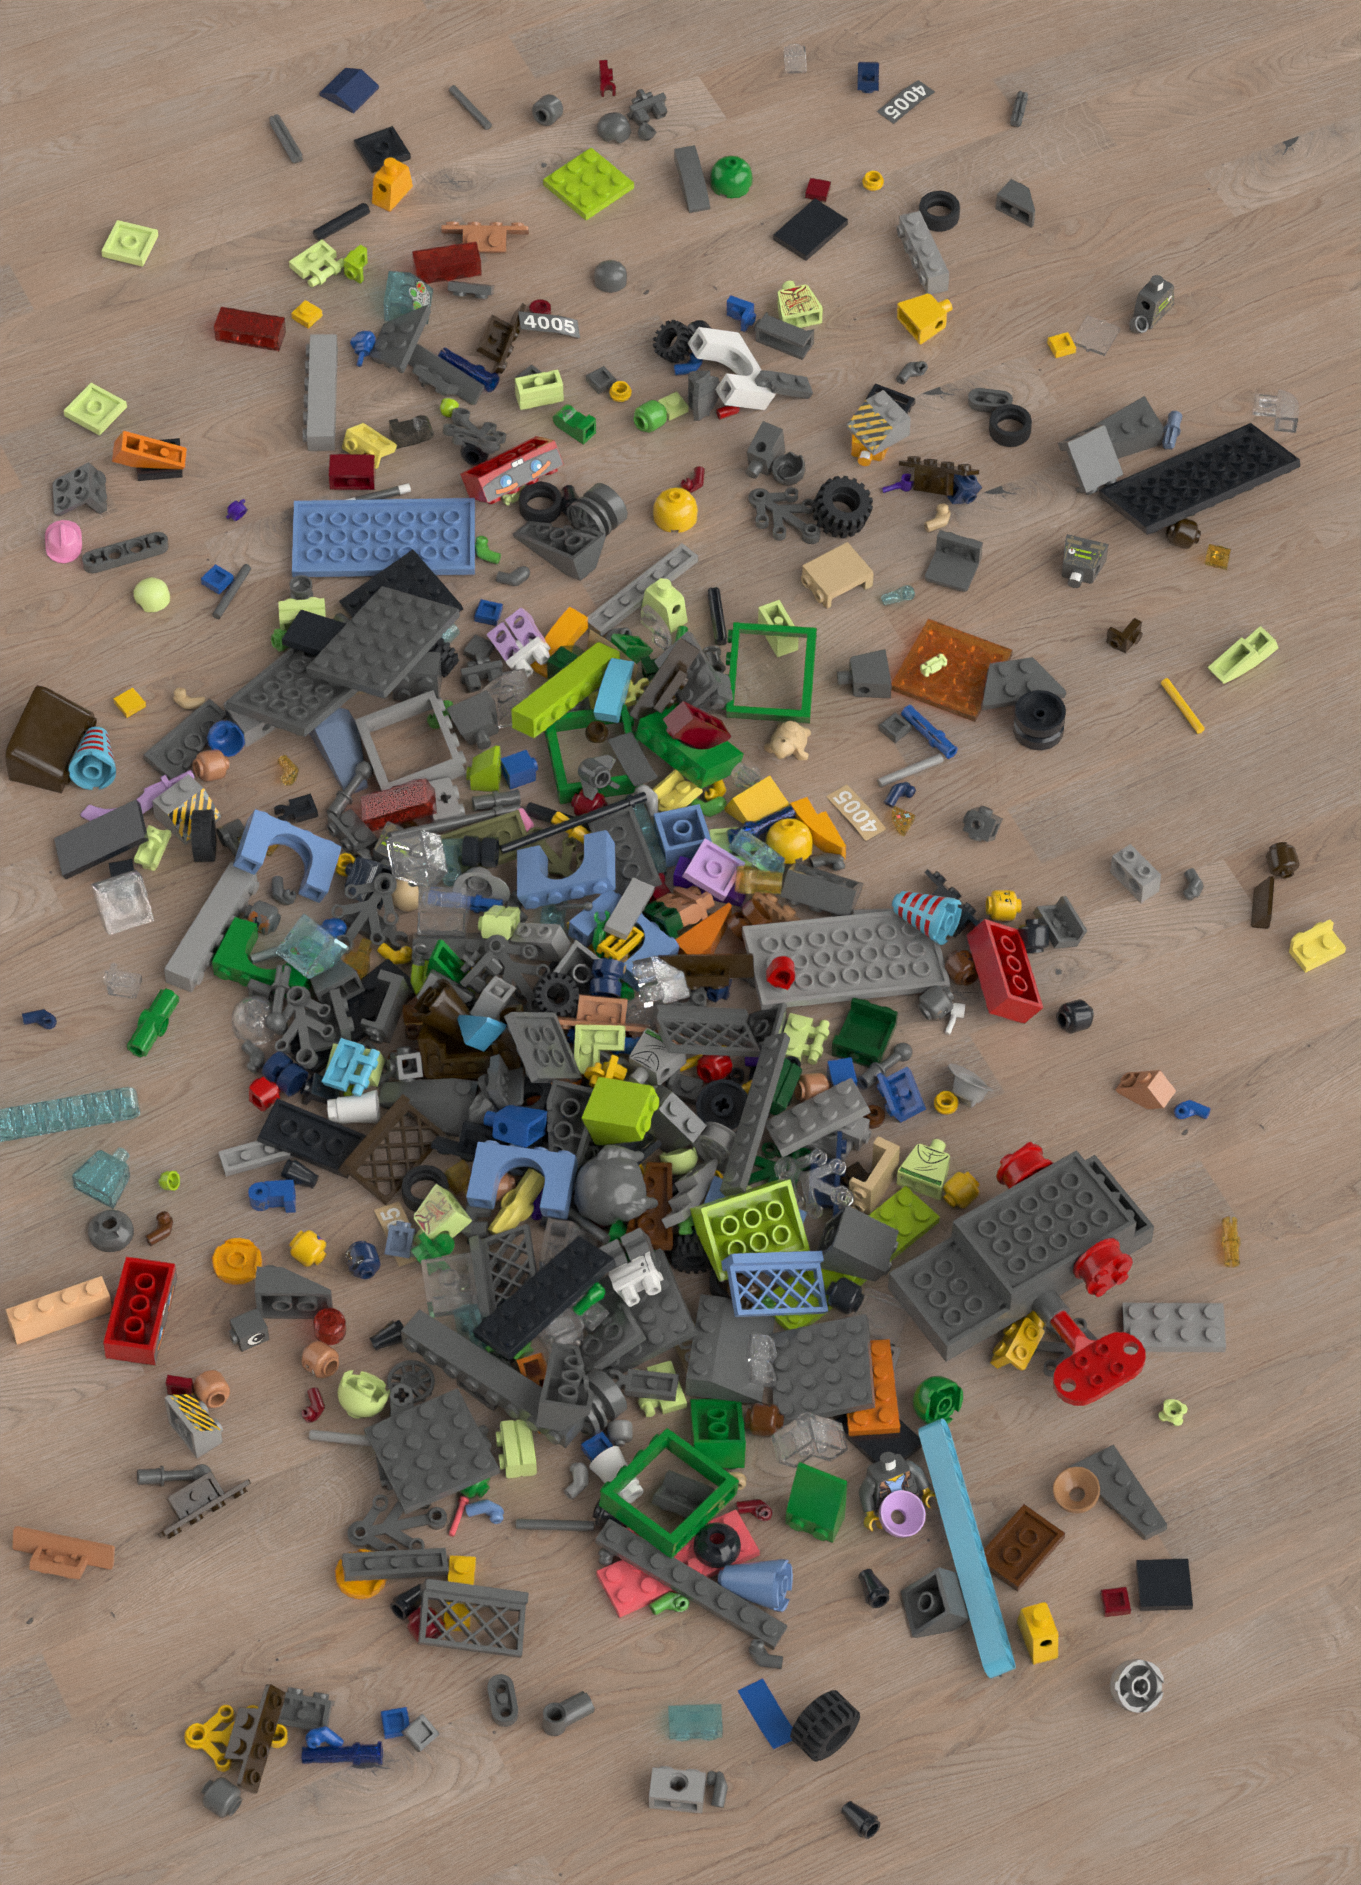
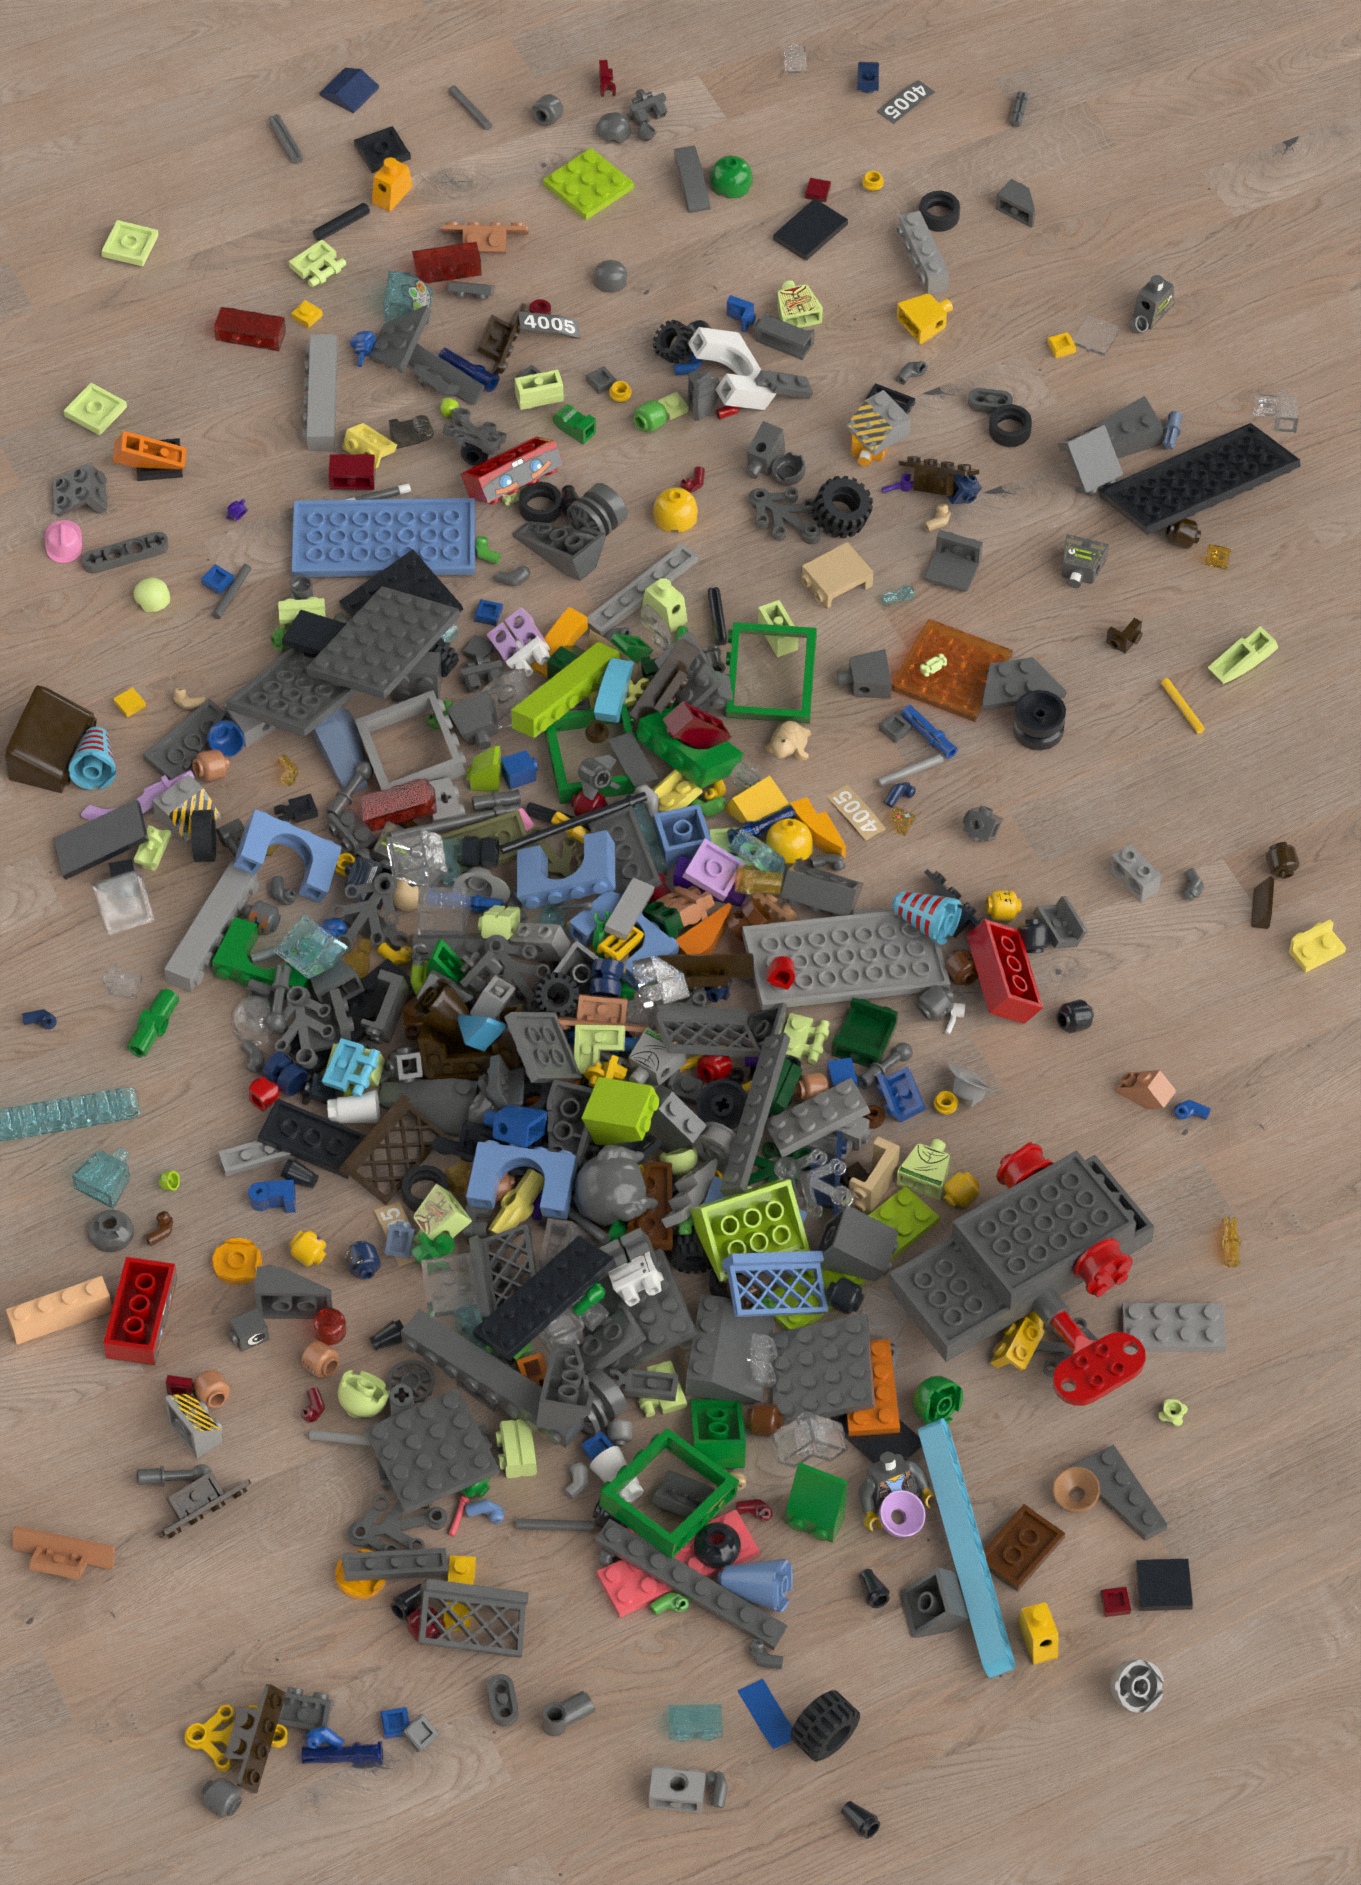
(355, 262): lime bracket -> none

